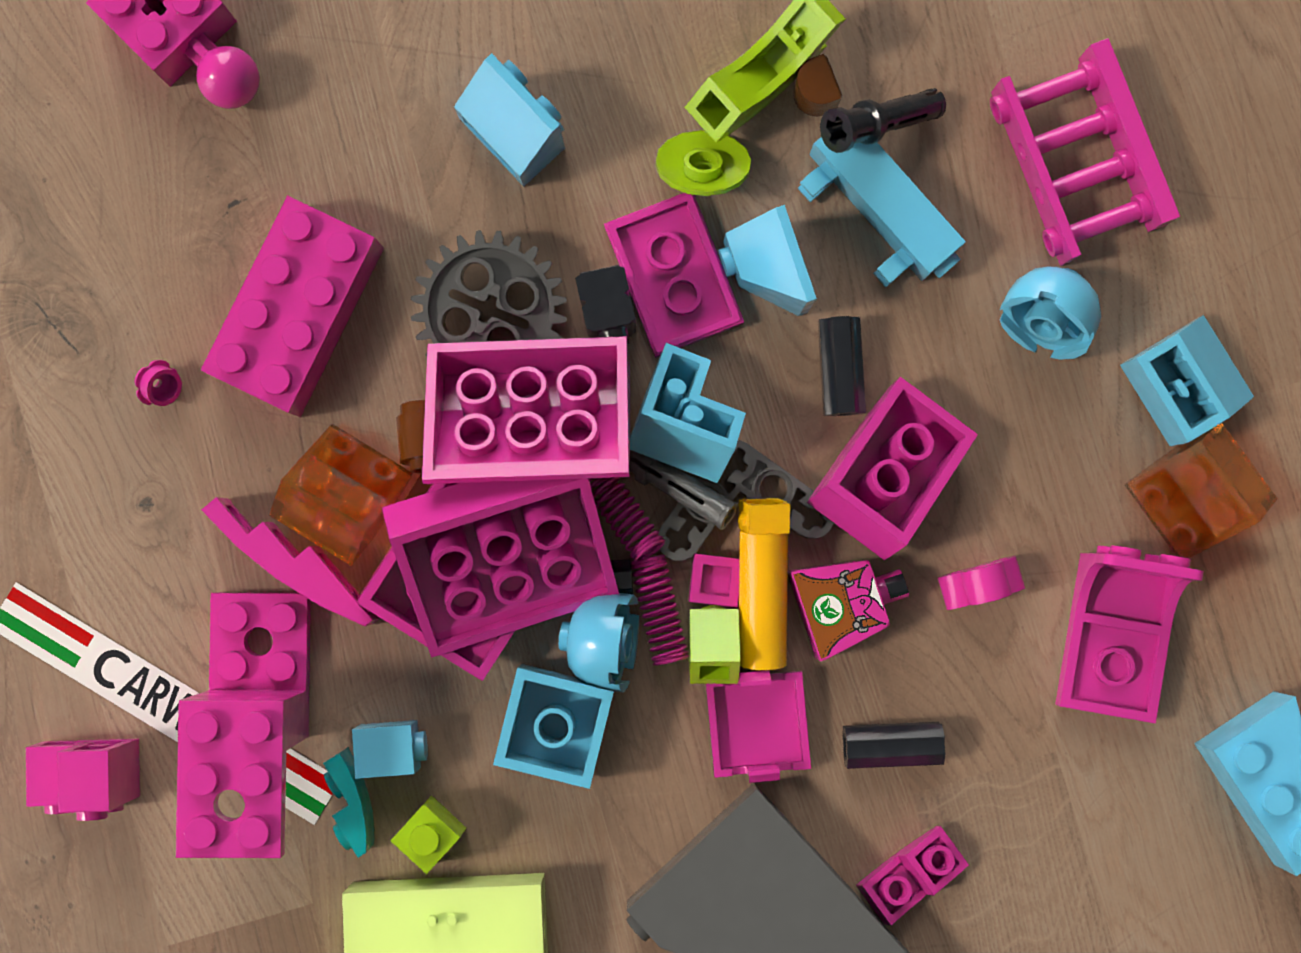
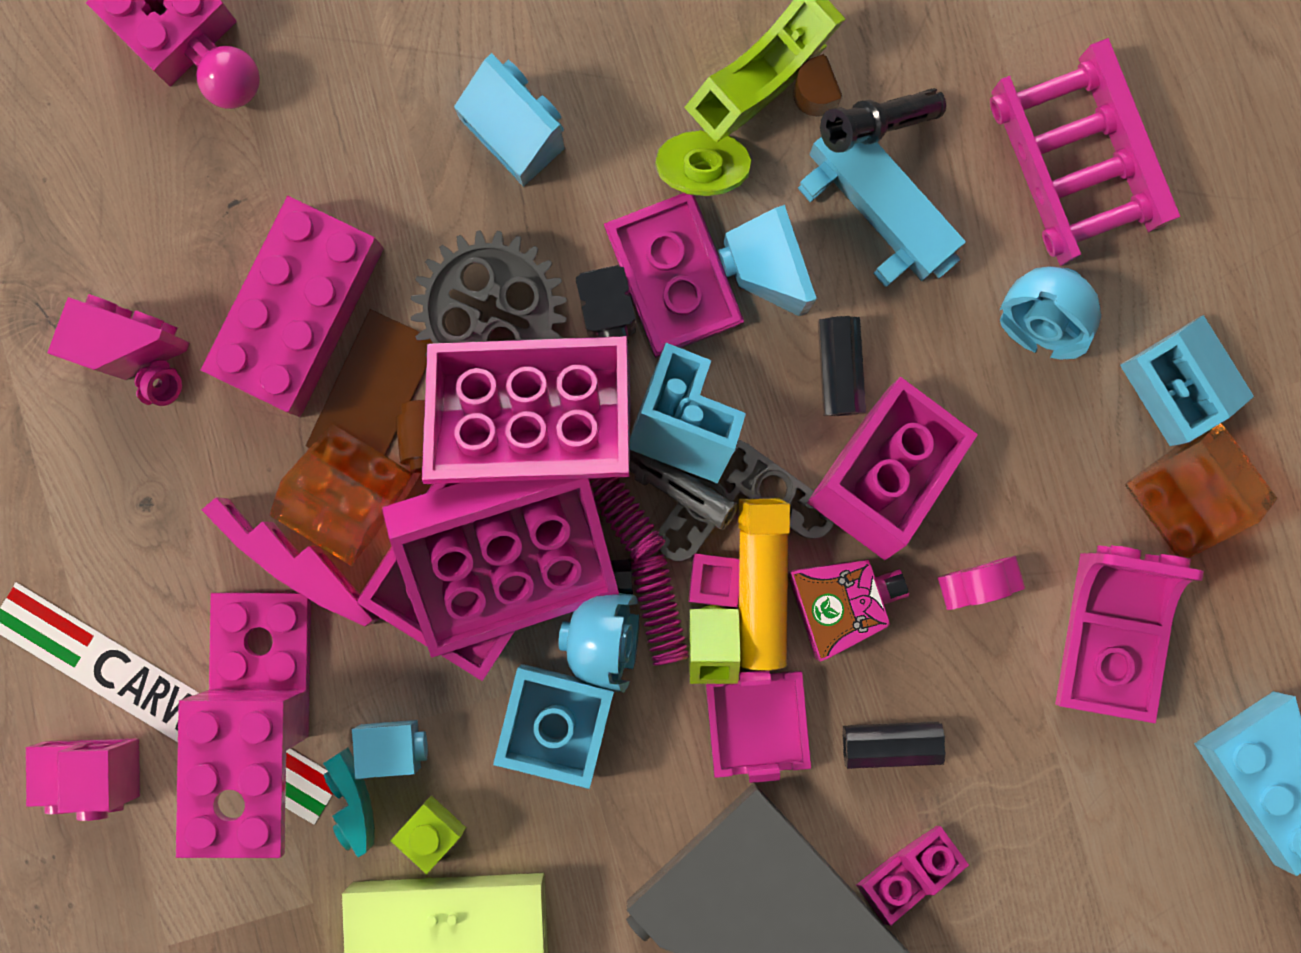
(109, 341): none -> dark pink slope
(374, 382): none -> reddish brown piece

